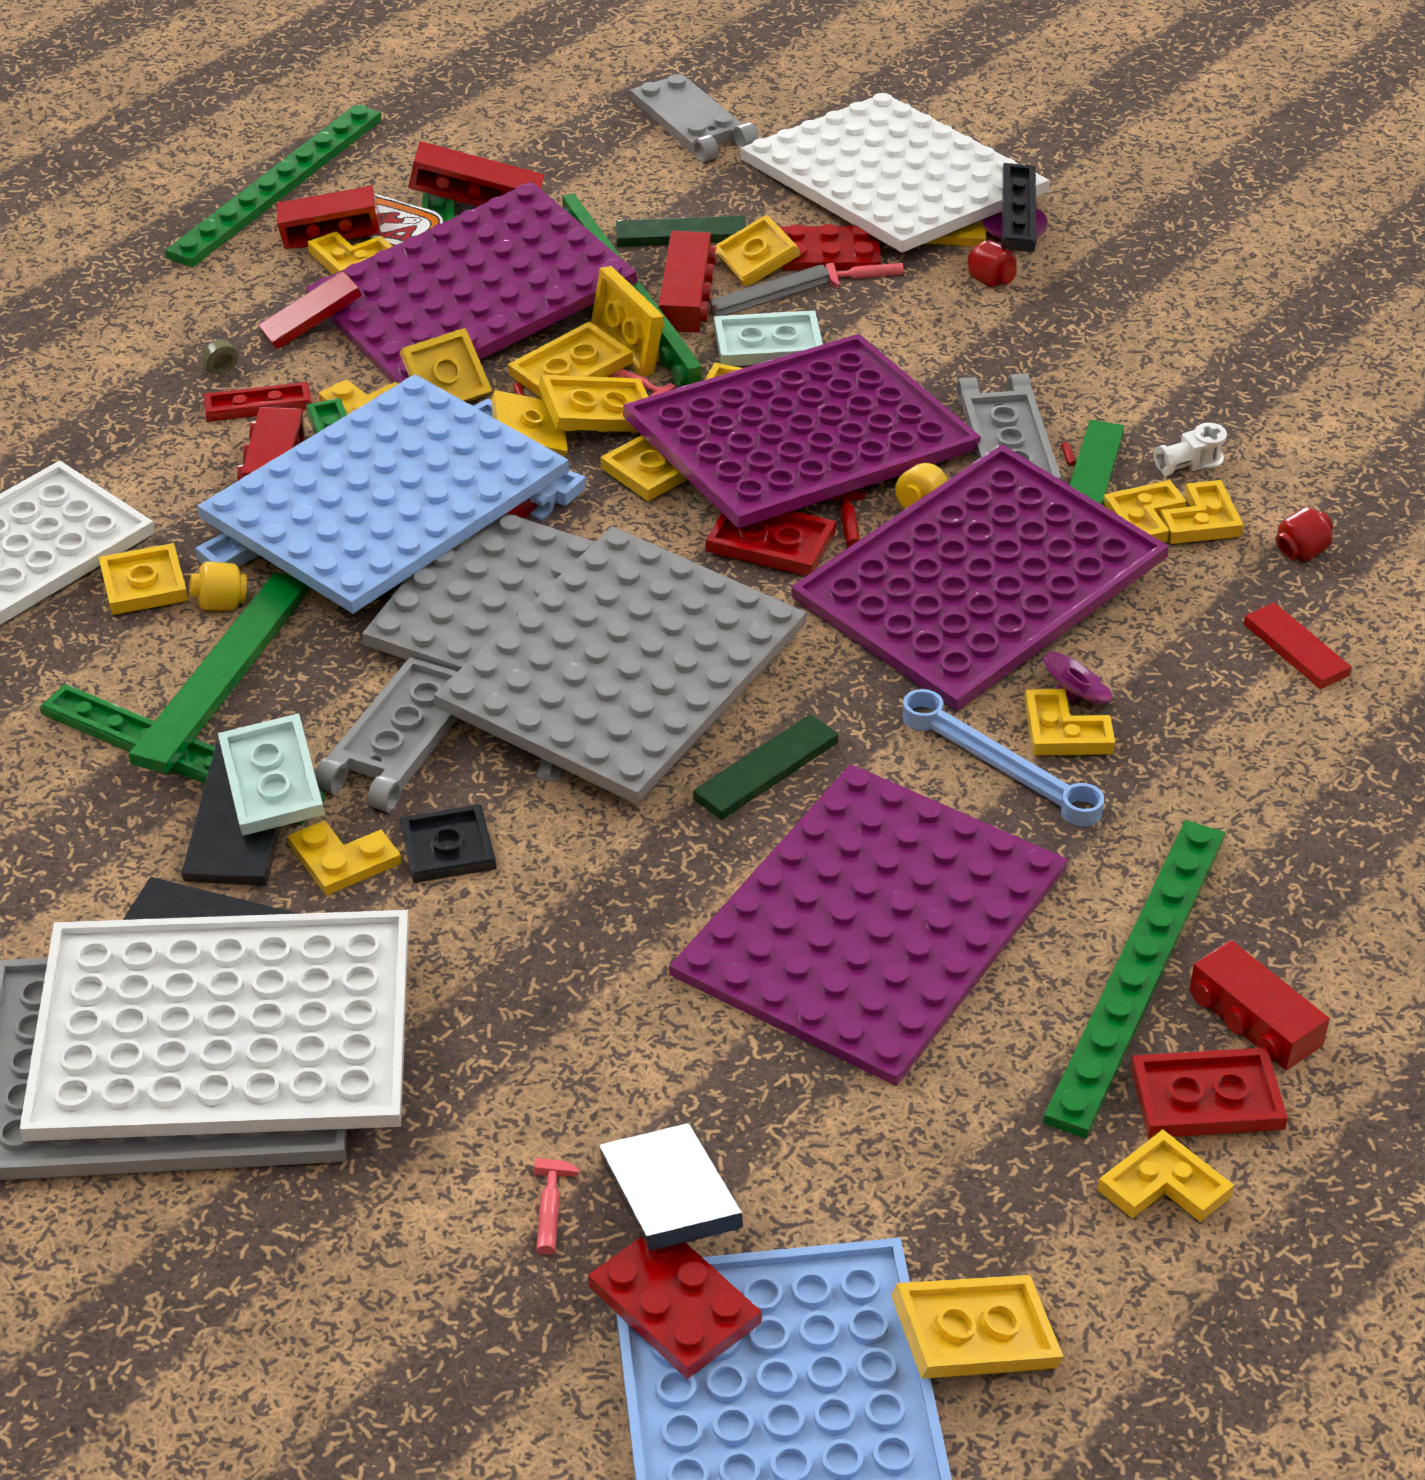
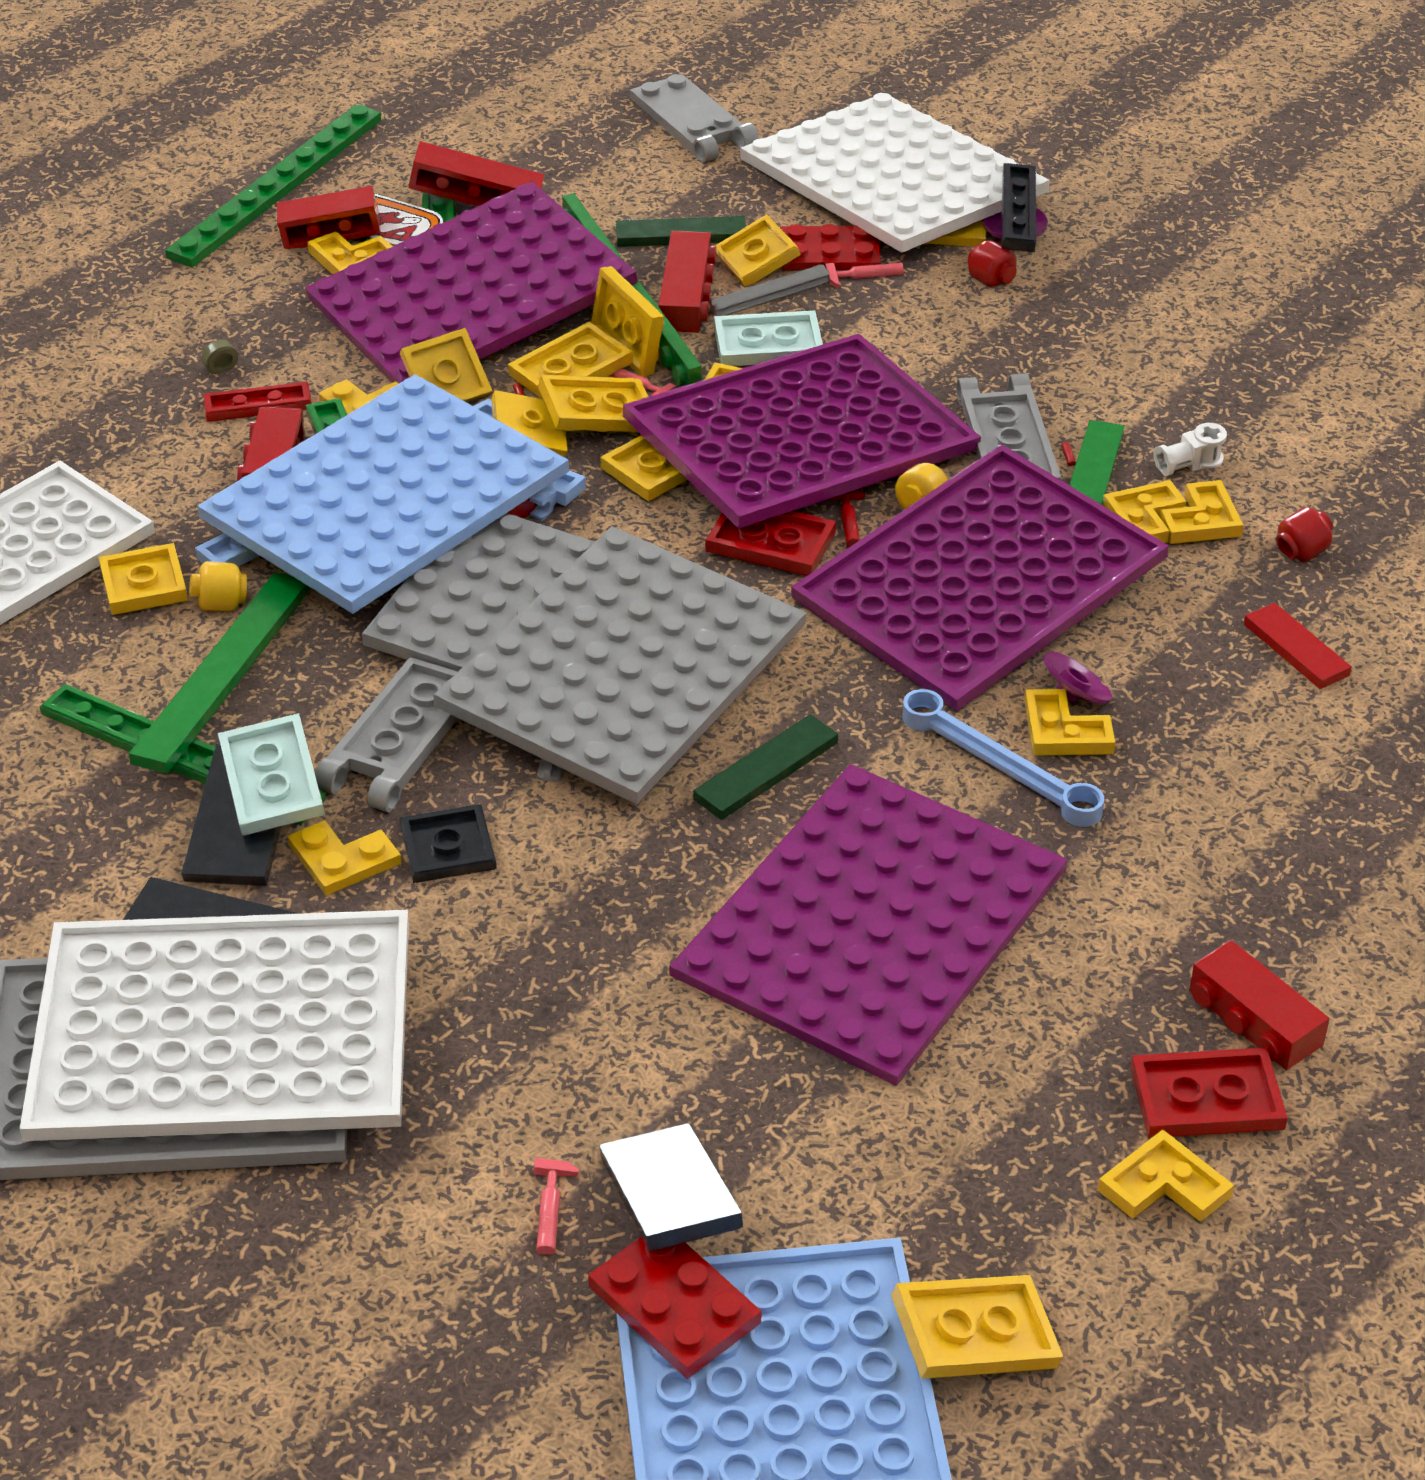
(310, 310): tile -> none
(1133, 981): green plate -> none

